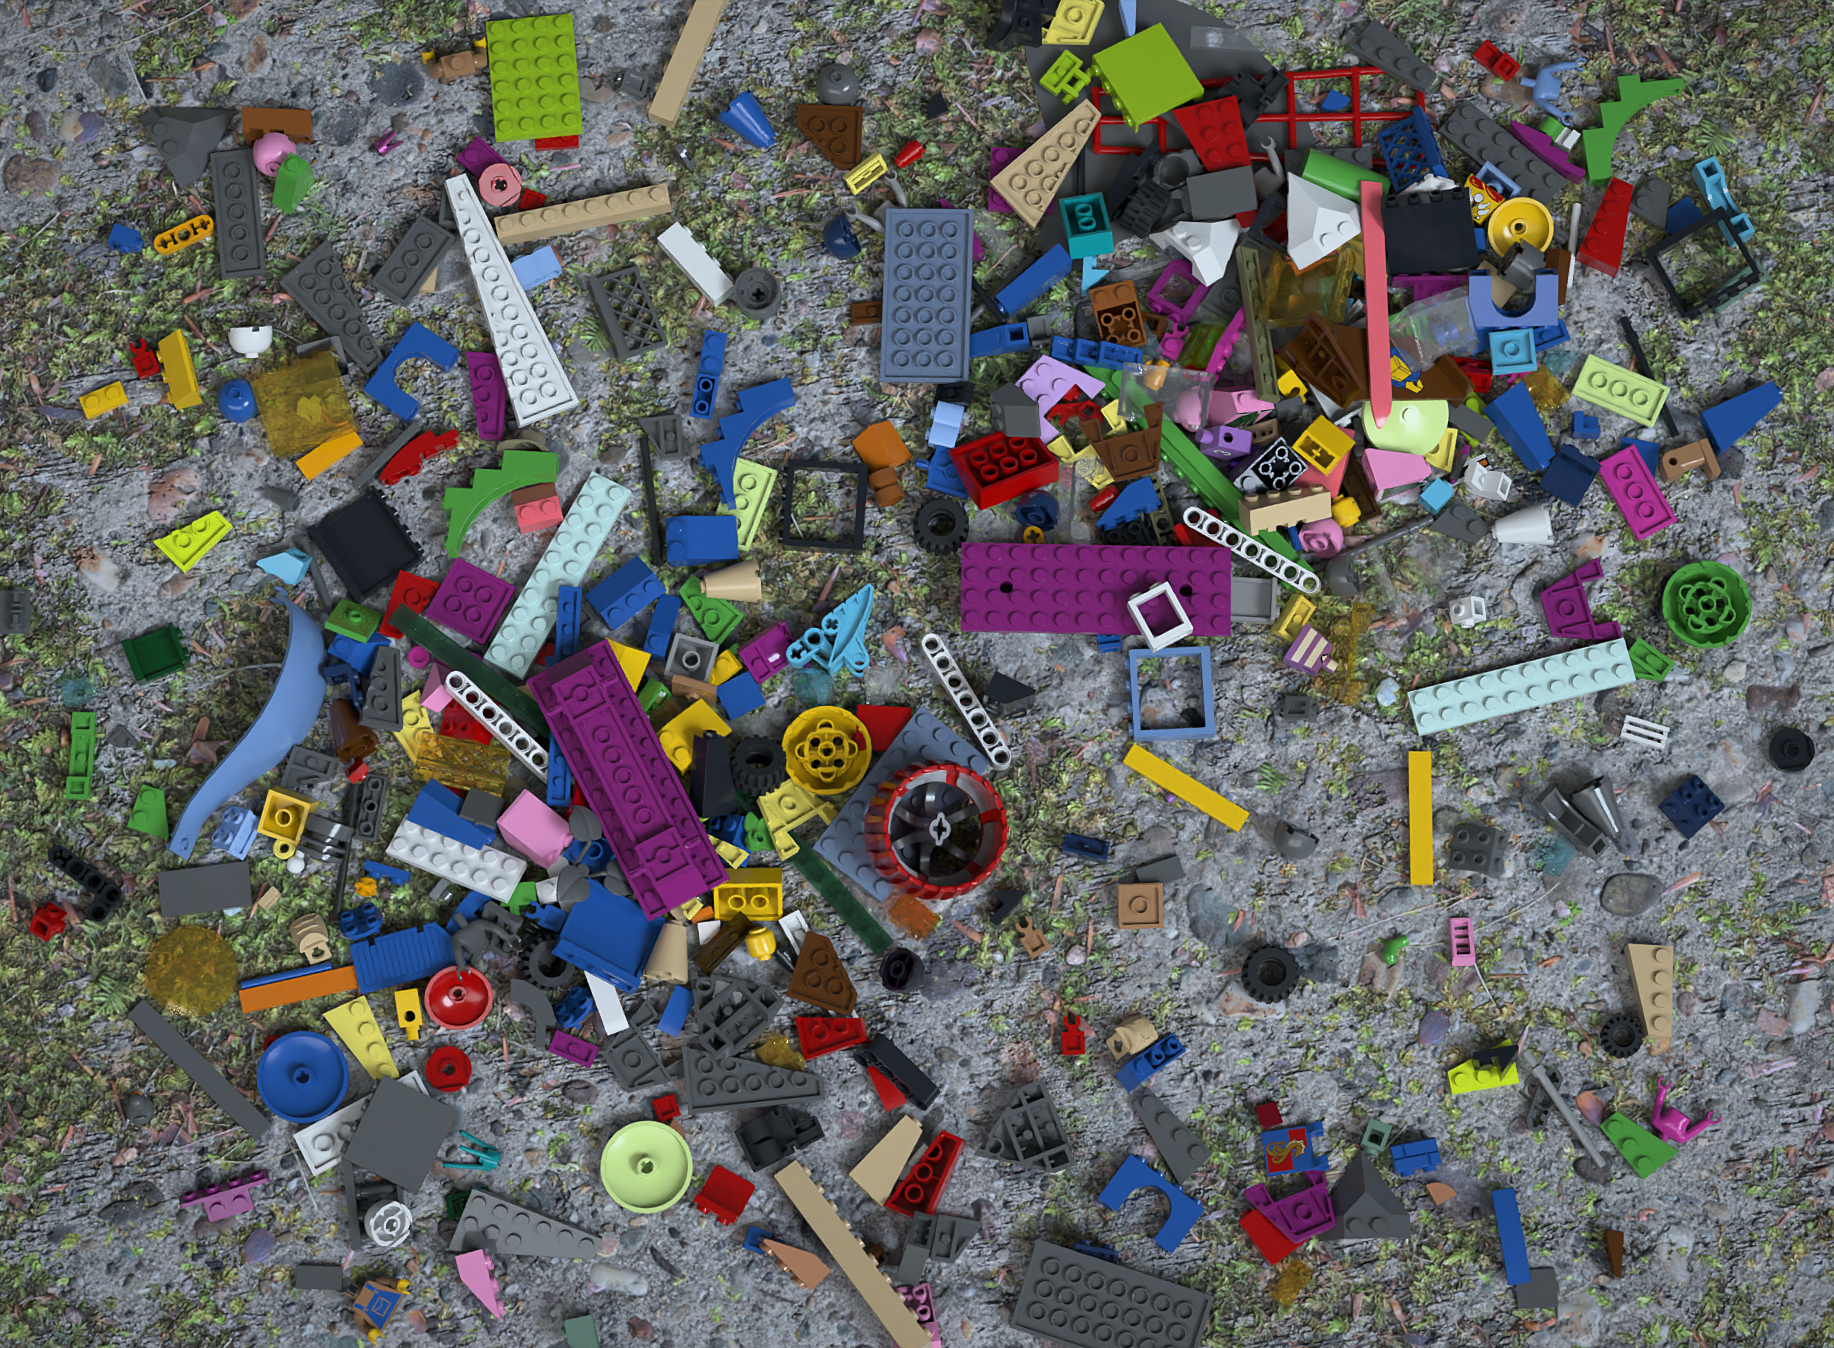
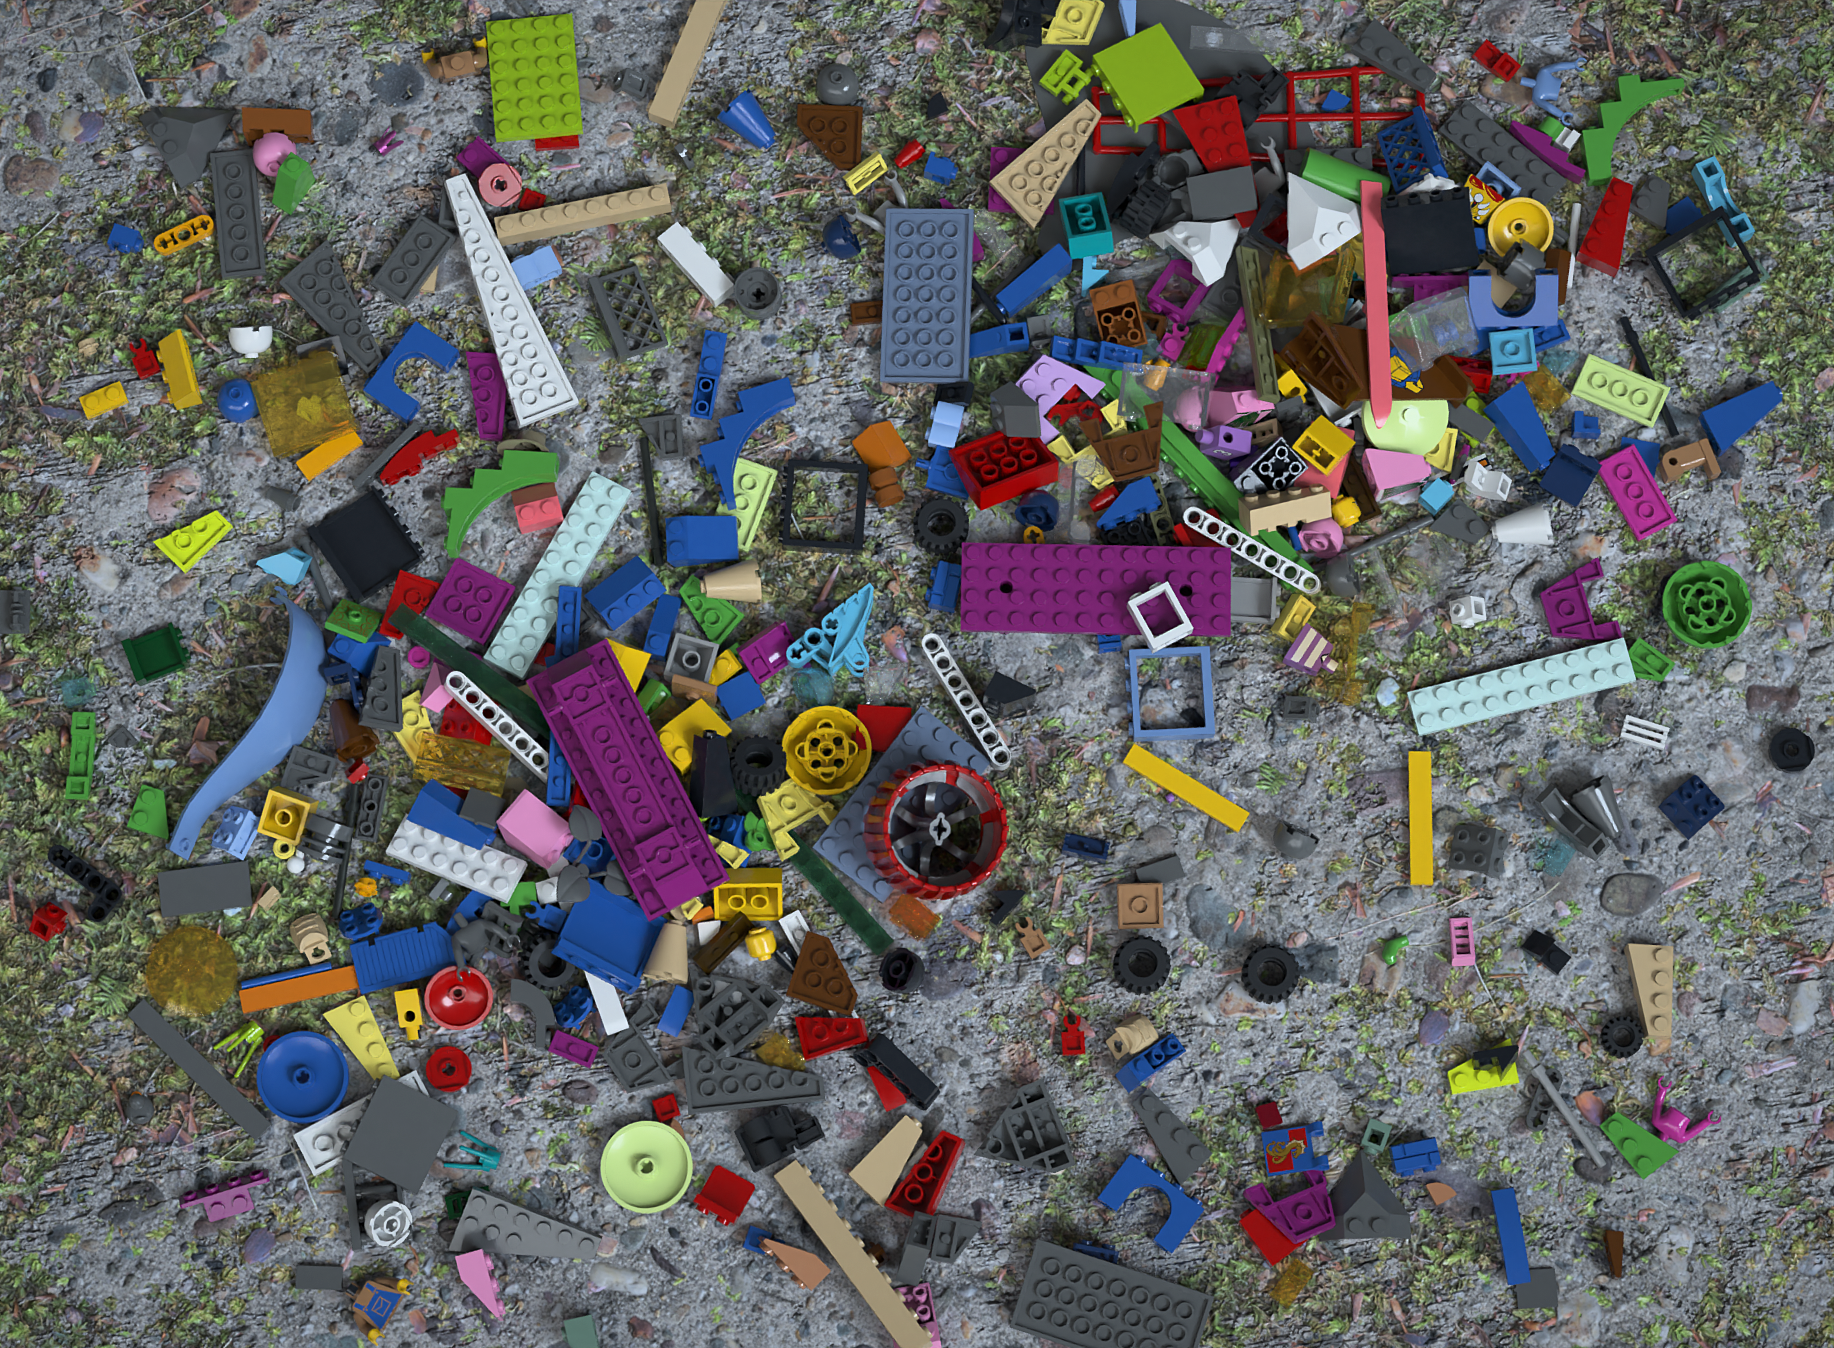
(88, 346): none -> tan plate
(250, 1033): none -> lime plant
(940, 169): none -> blue brick
(945, 587): none -> blue brick
(1141, 984): none -> black tyre
(1546, 952): none -> black slope

